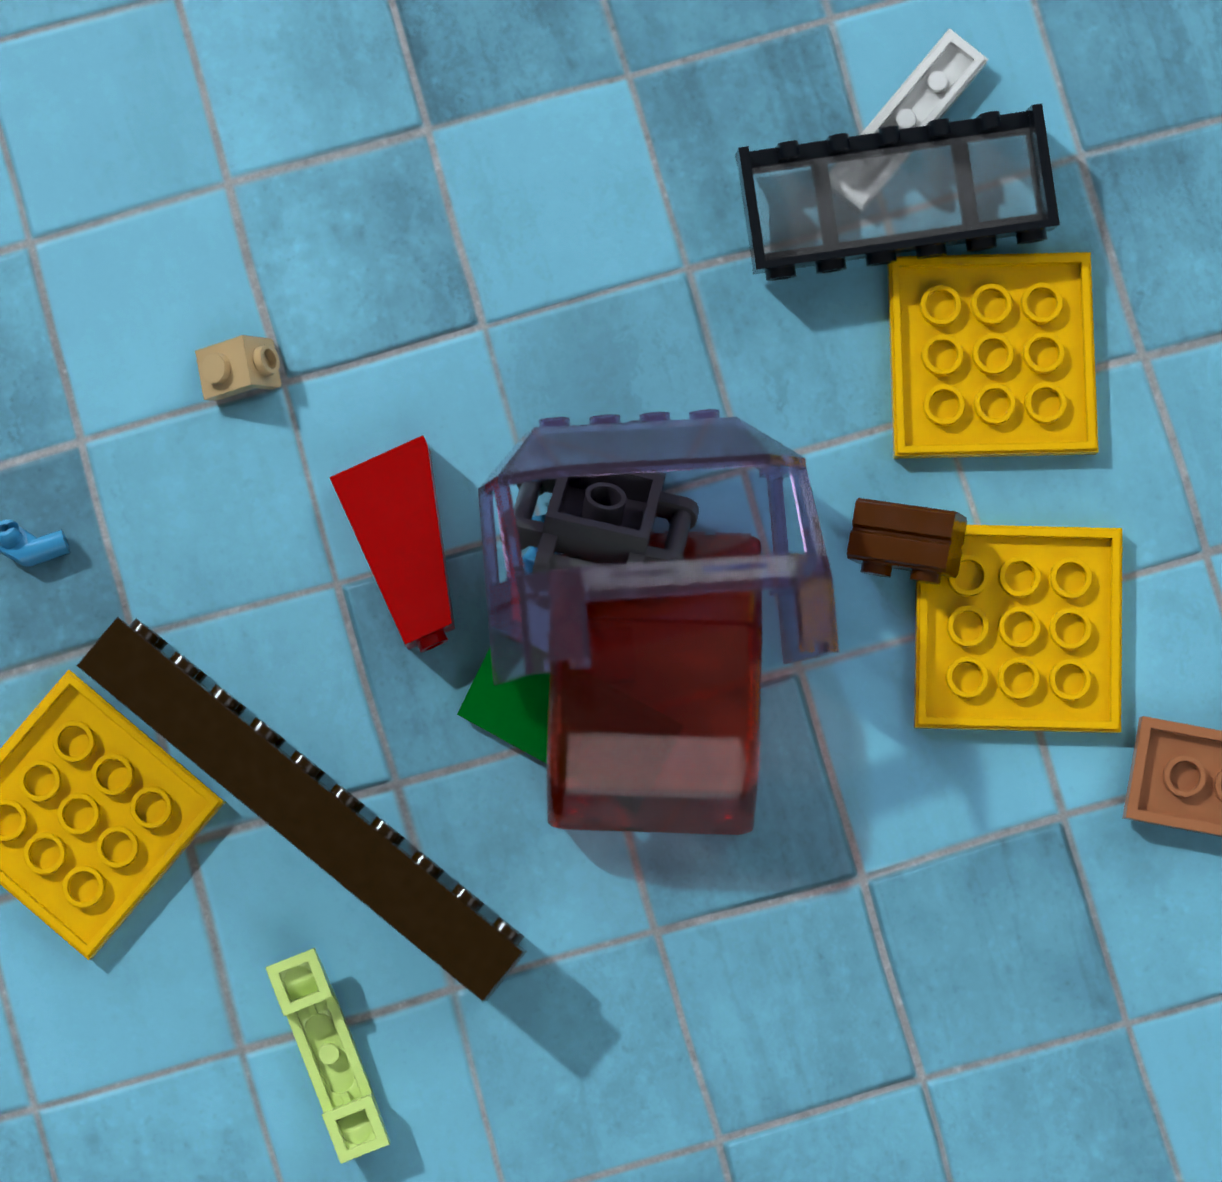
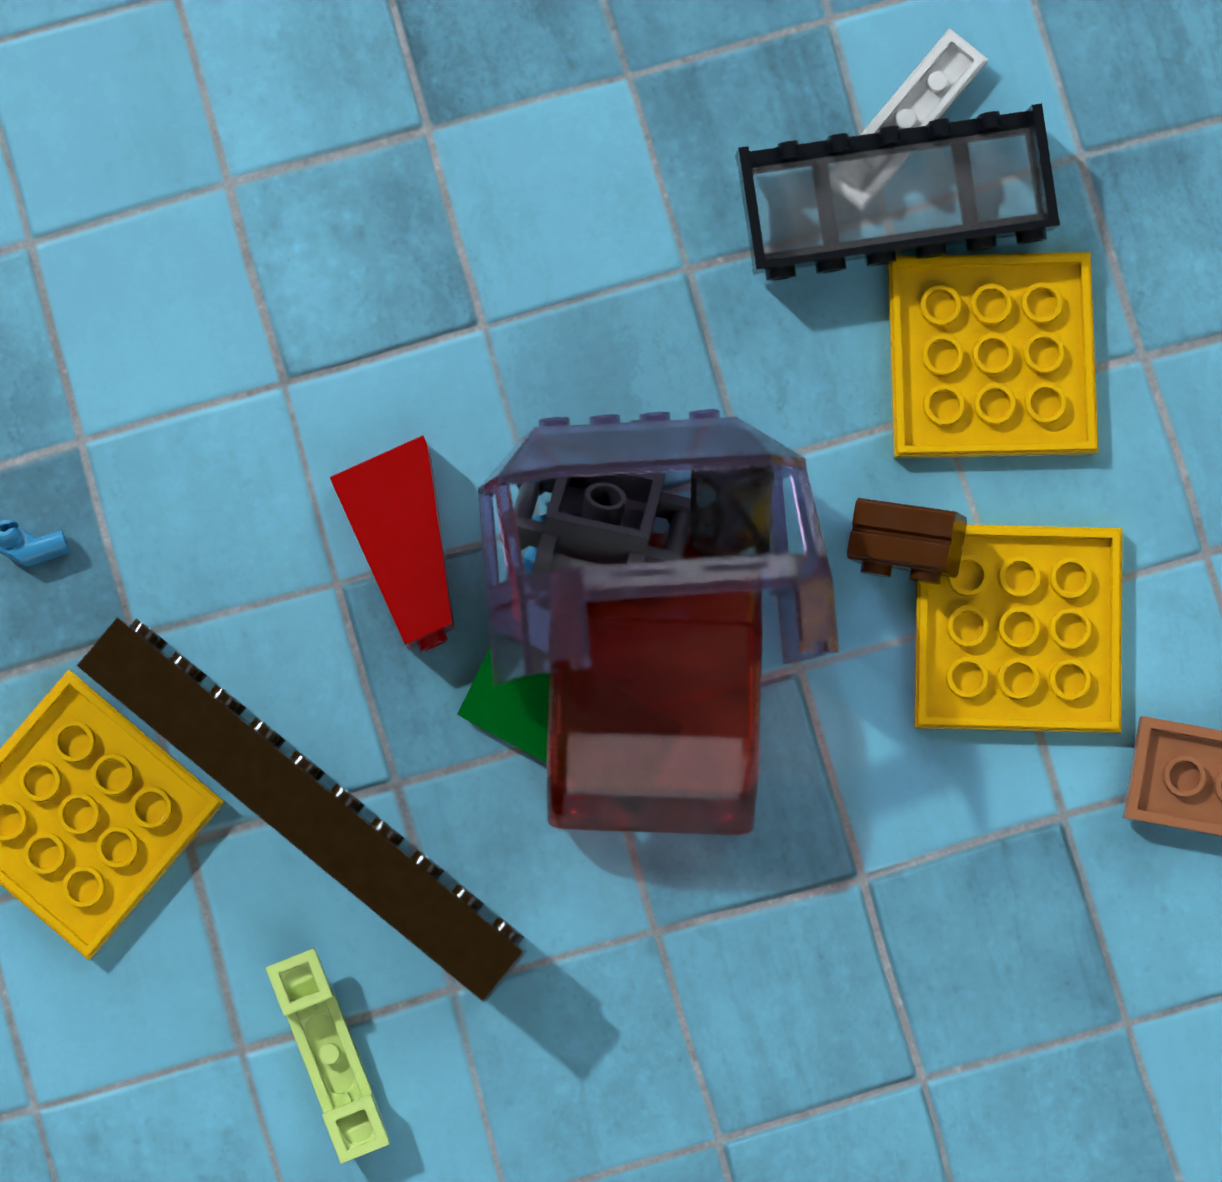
(238, 367): tan bracket -> none
(731, 511): none -> clear smoke brick

